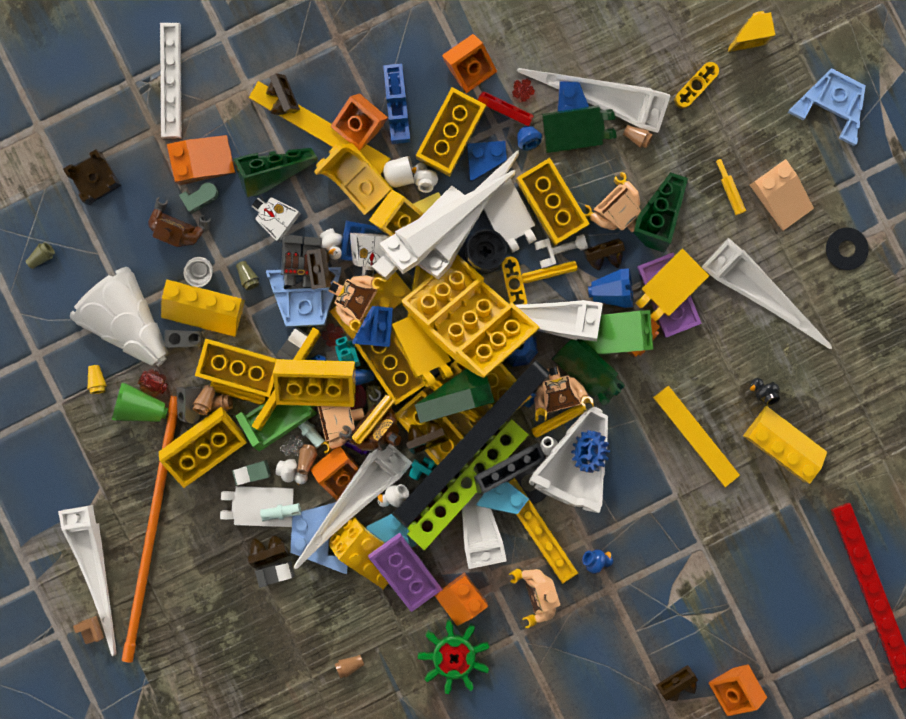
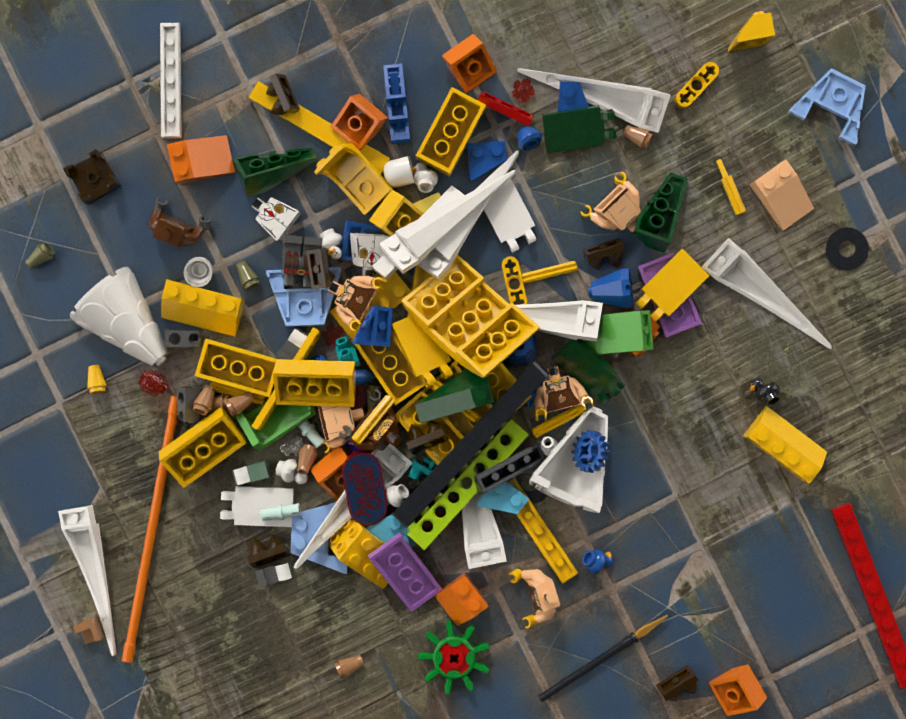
(137, 406): bright green cone -> none
(200, 198): sand green leg -> none
(238, 403): none -> medium nougat cone
(364, 488): none -> tile
(493, 244): black wheel -> none
(552, 201): yellow brick -> none
(579, 243): white bar -> none
(626, 642): none -> black piece
(696, 436): yellow tile -> none

